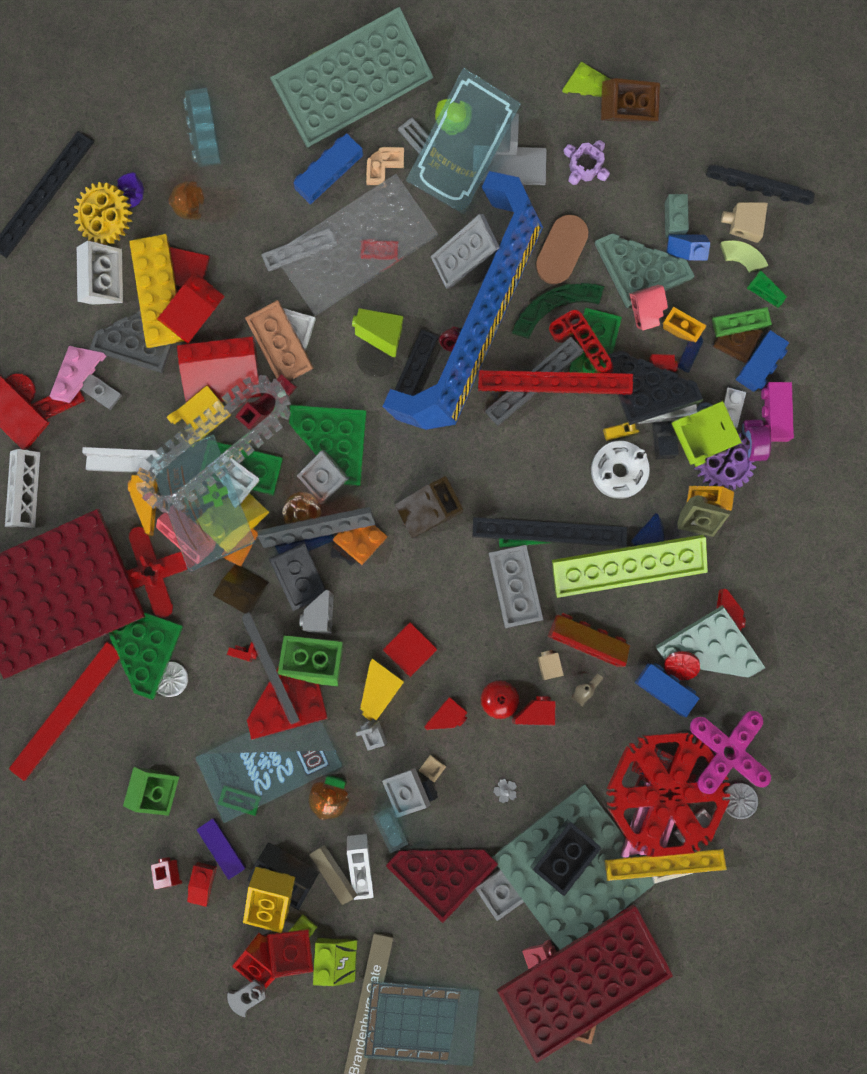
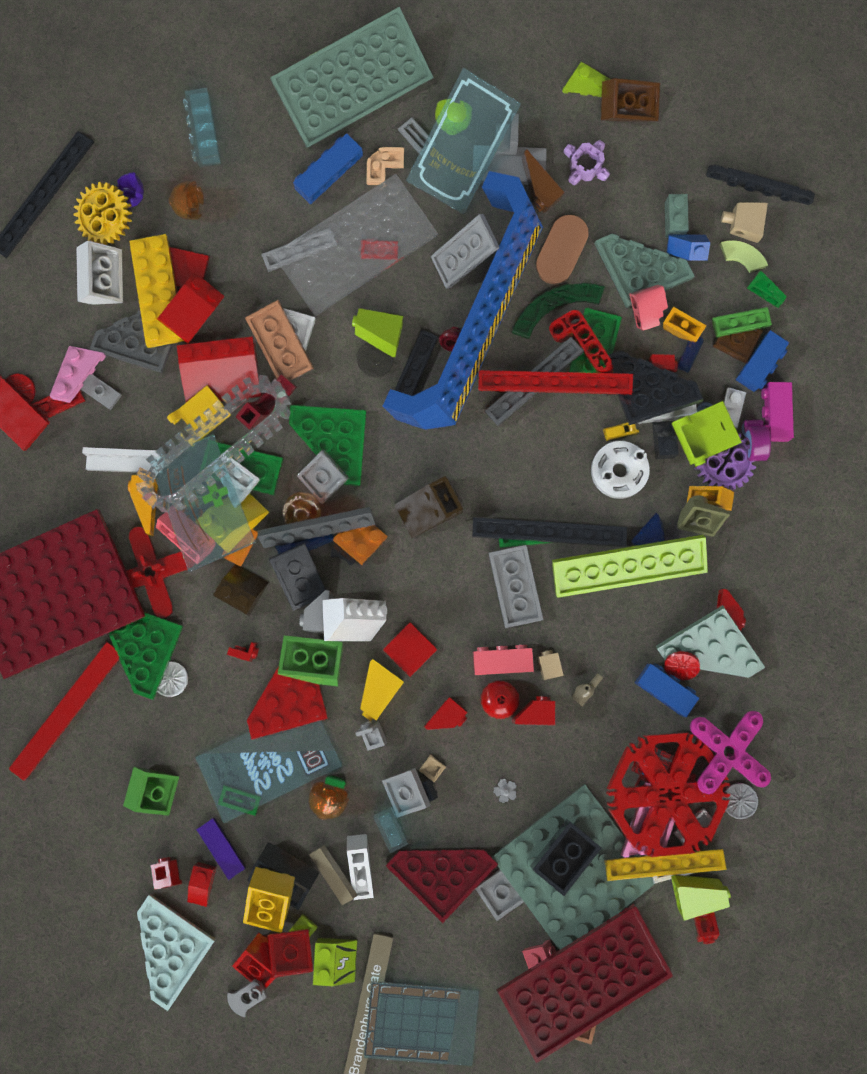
(16, 485): white fence -> none
(171, 949): none -> light aqua plate
(270, 669): dark grey tile -> none
(352, 619): none -> white slope
(503, 660): none -> coral brick
(542, 187): none -> reddish brown slope
(590, 641): slope -> none
(699, 895): none -> lime slope
(707, 928): none -> red bracket

